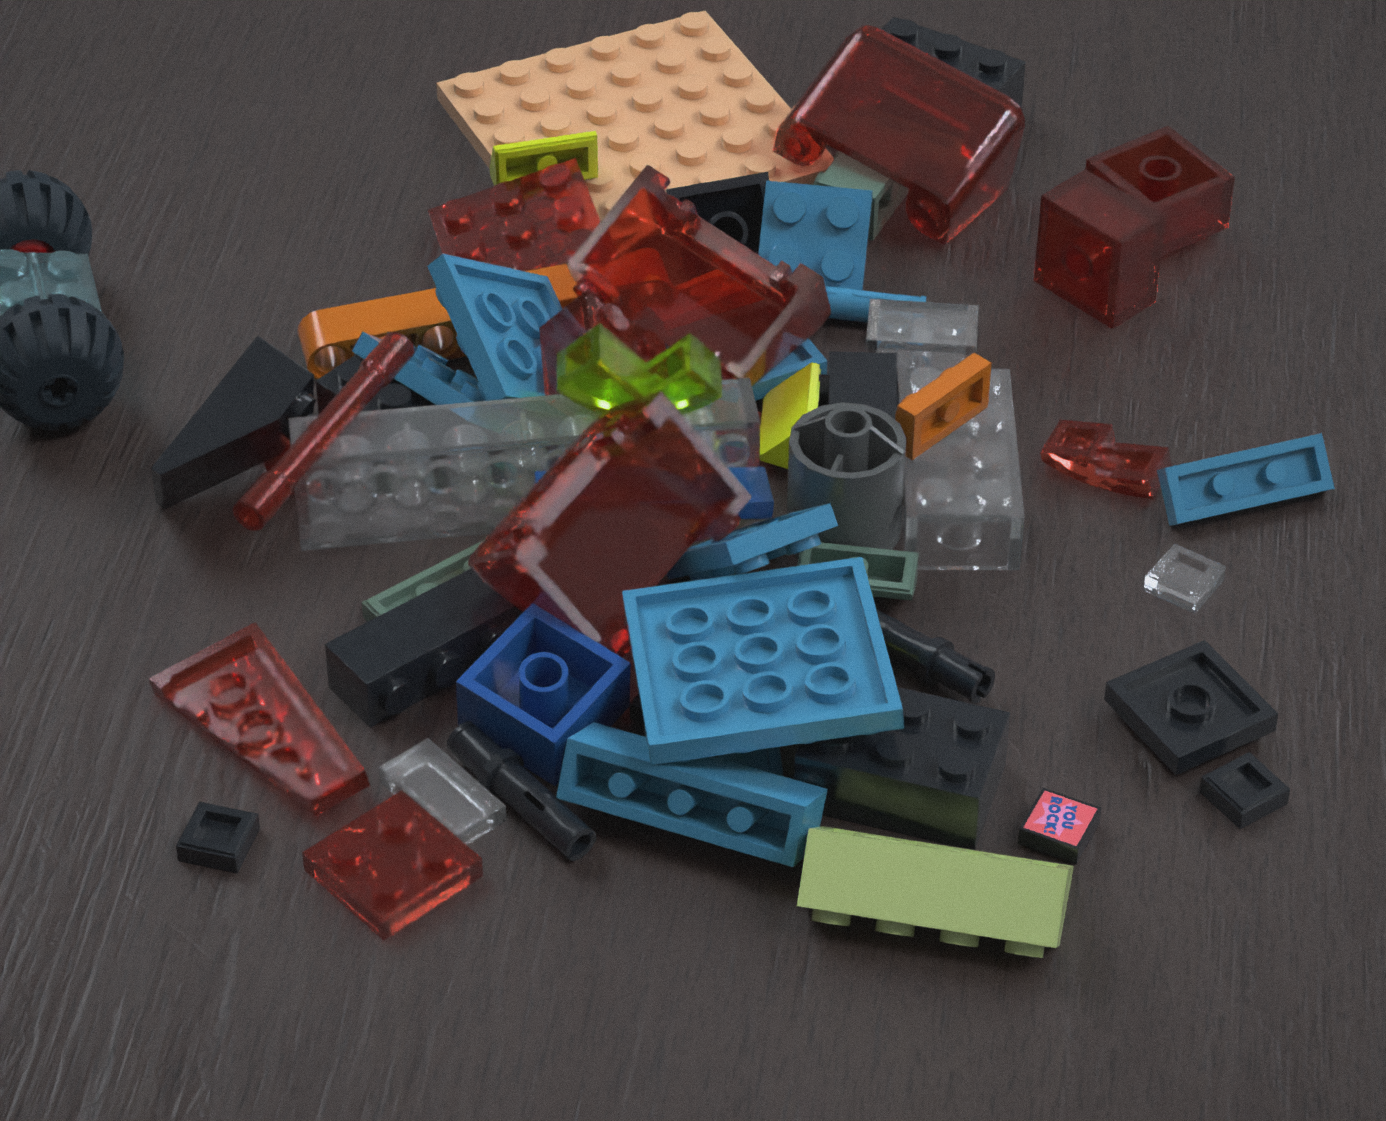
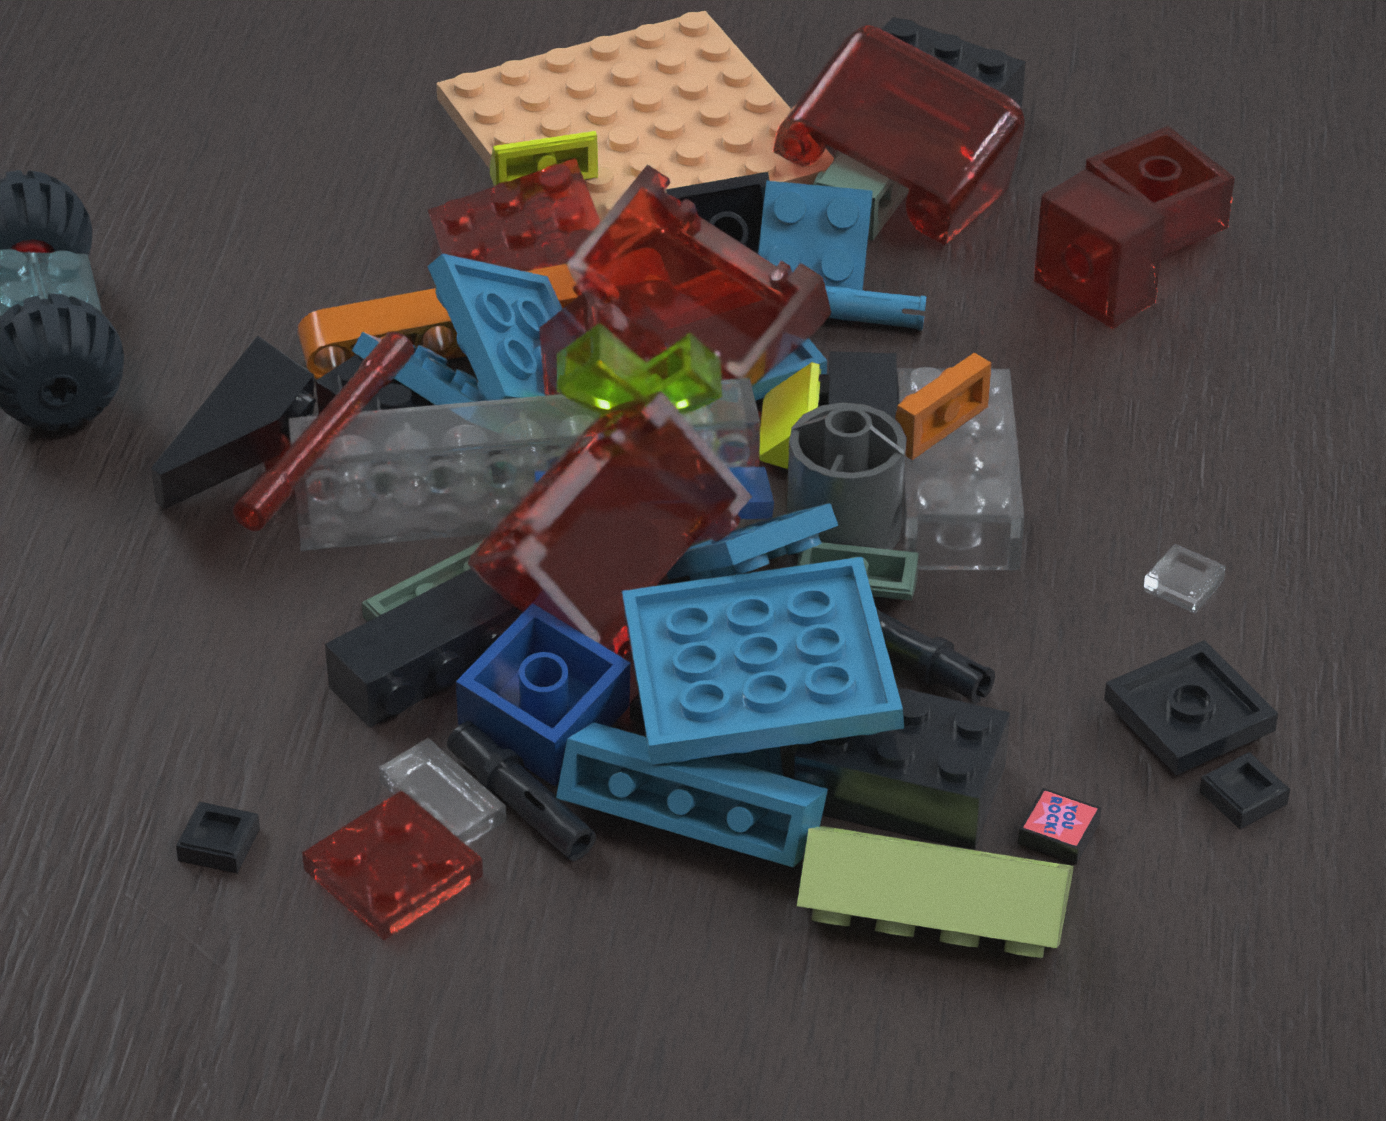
(265, 717): clear red wing -> none
(922, 332): clear brick -> none
(1094, 457): clear red slope -> none
(1245, 479): dark azure plate -> none

